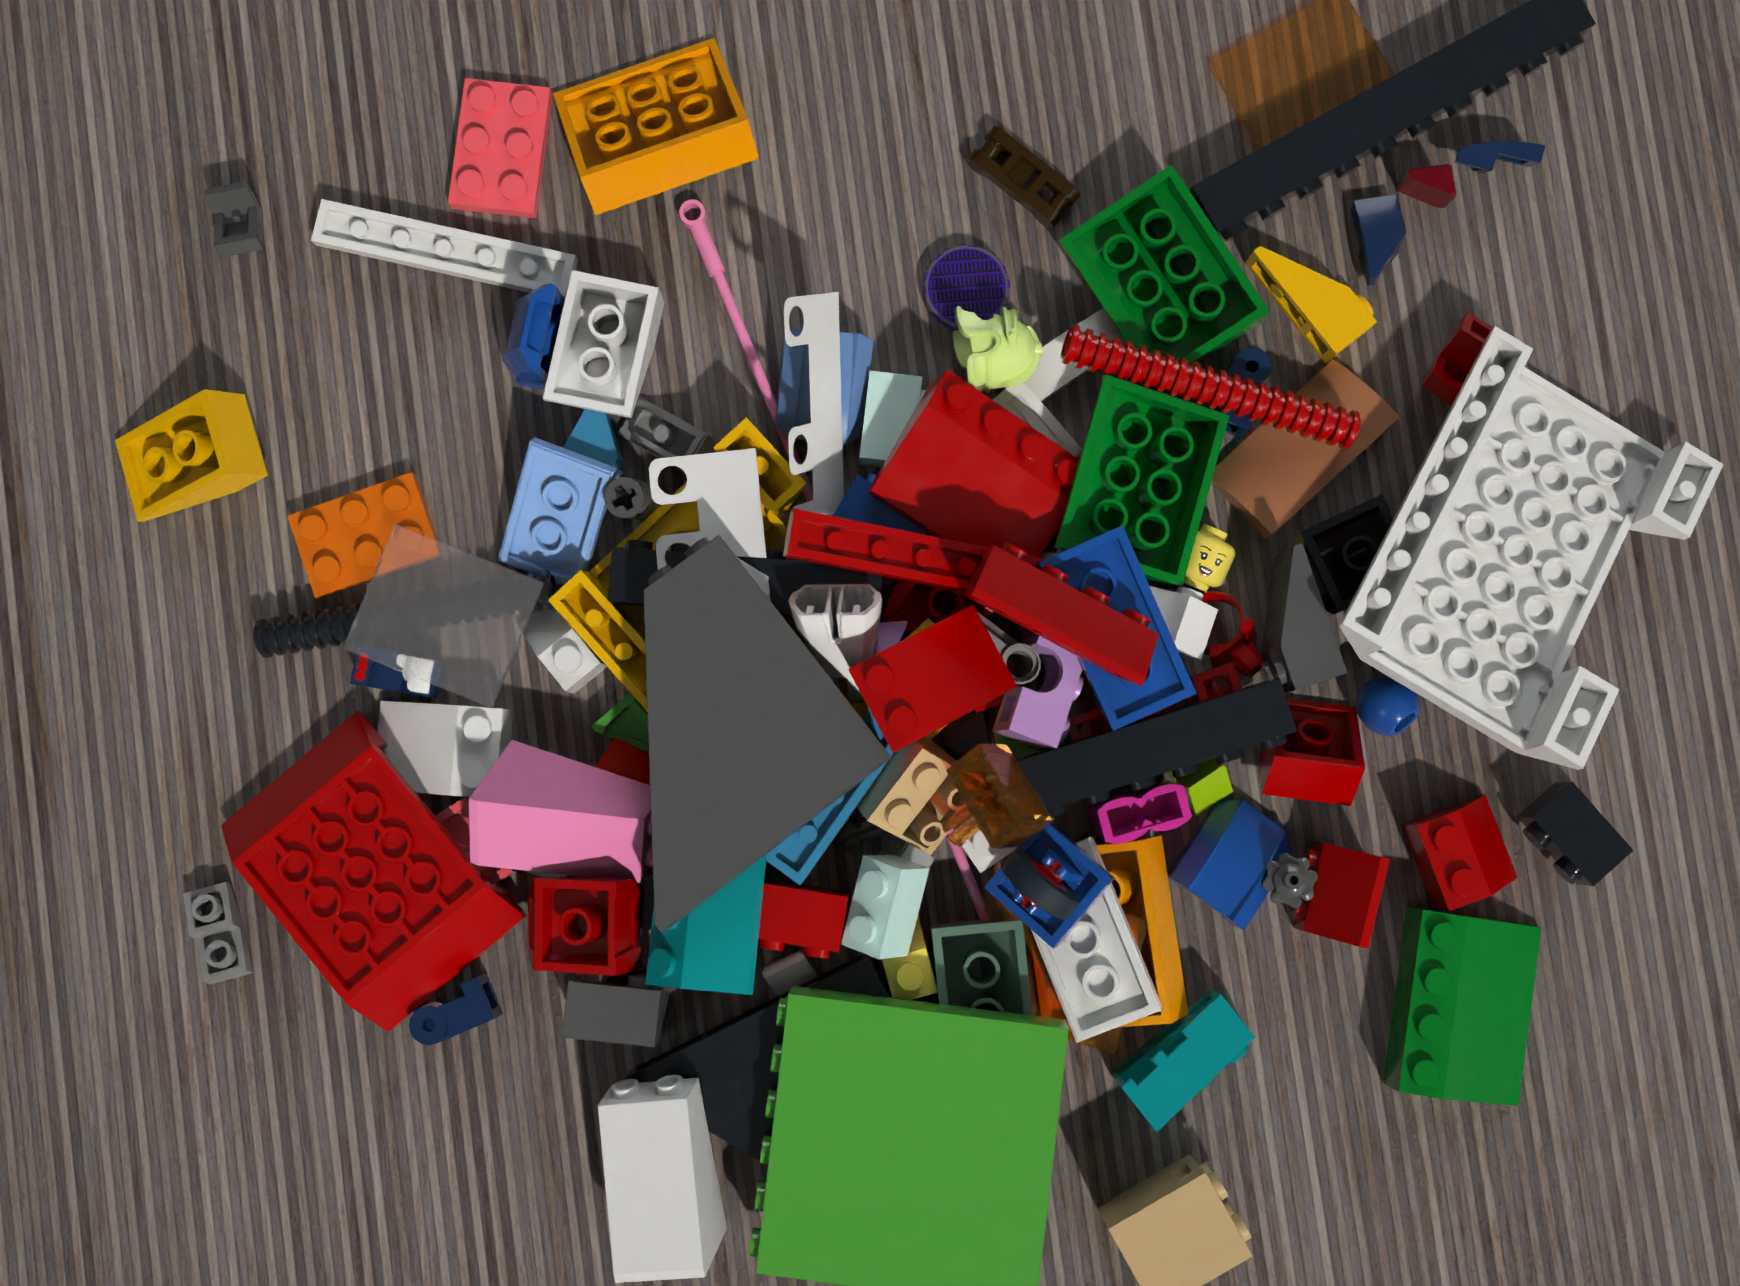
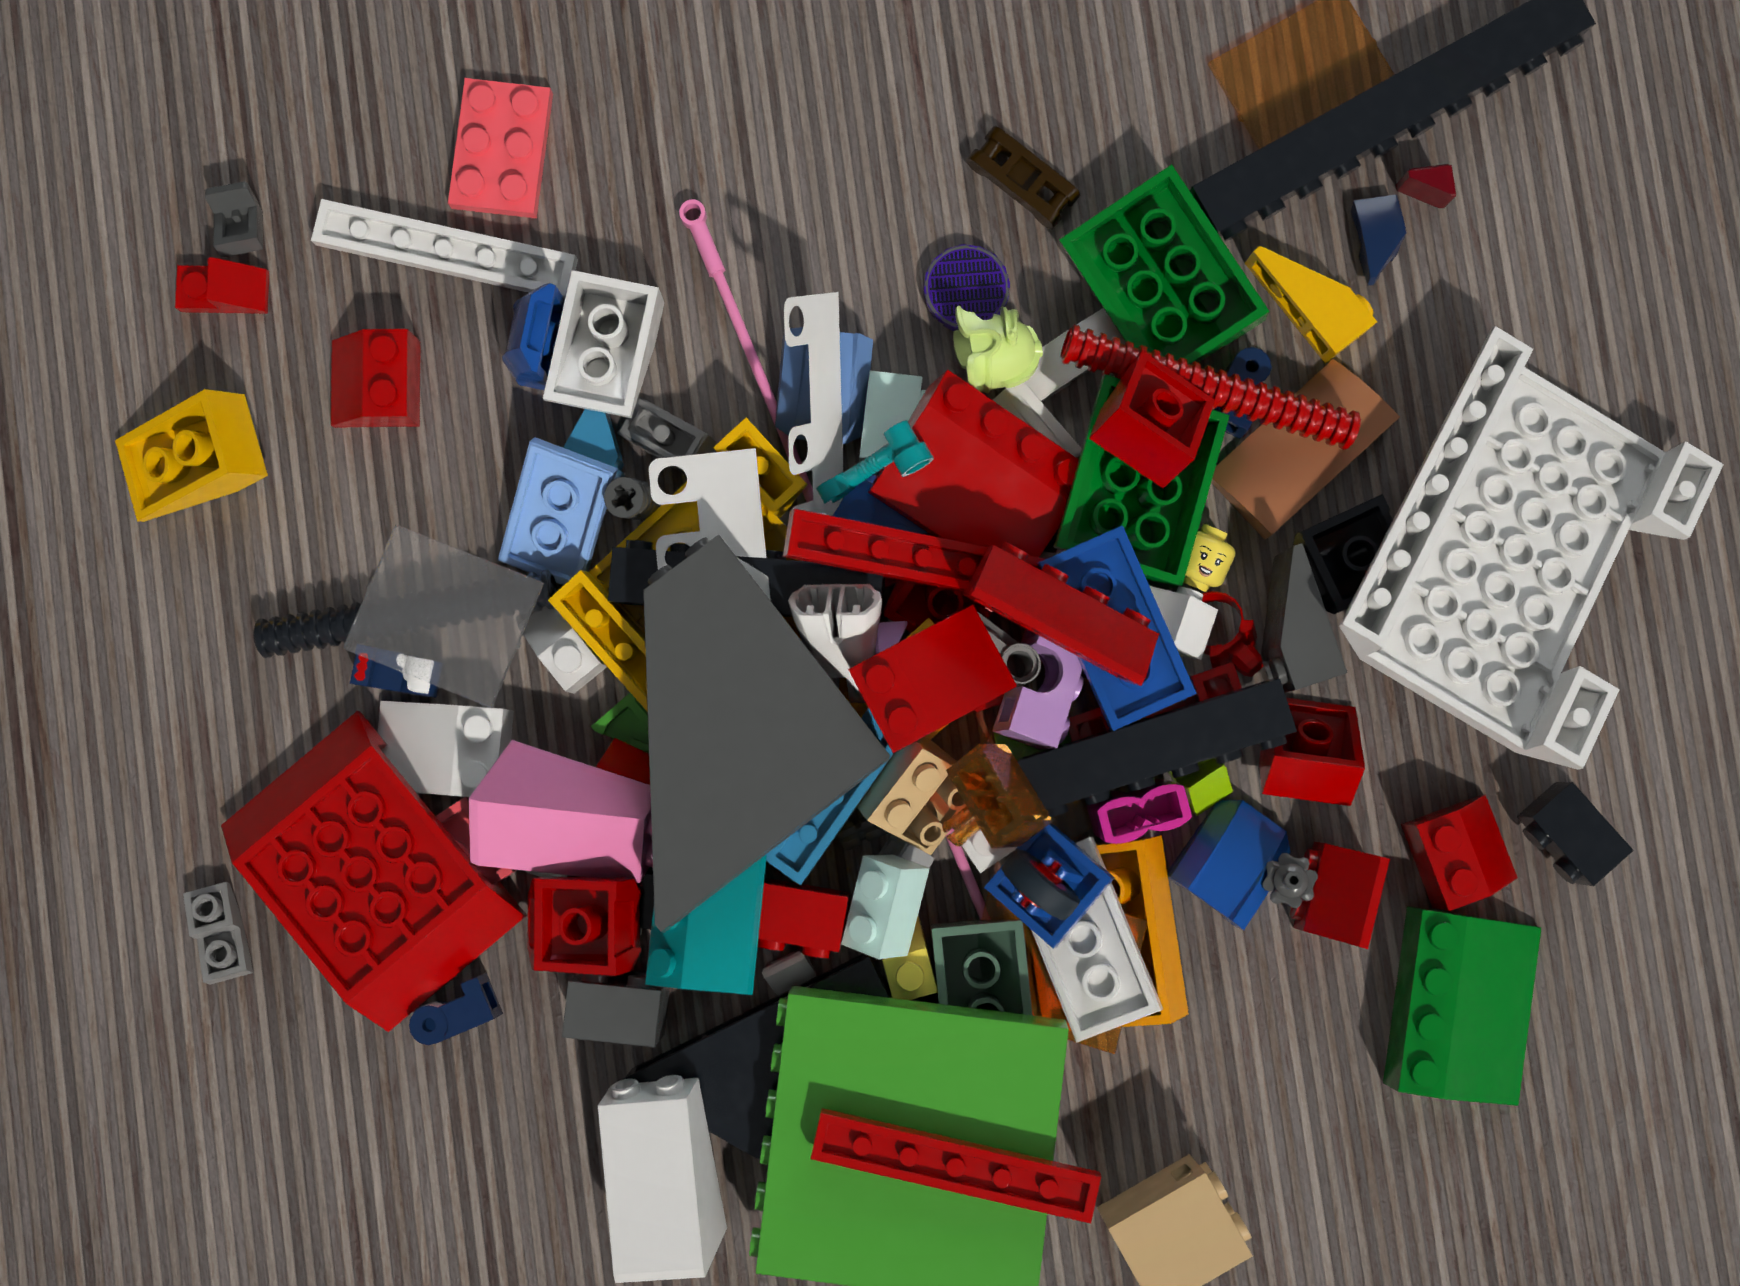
(222, 288): none -> red slope
(348, 534): orange plate -> none
(375, 379): none -> red slope
(655, 126): light orange slope -> none
(902, 449): none -> teal brick
(956, 1165): none -> red plate
(965, 734): black tile -> none
(1153, 420): none -> red slope
(1183, 1059): teal wedge -> none
(1387, 706): blue piece -> none
(1456, 358): red slope -> none
(1483, 155): dark blue slope -> none

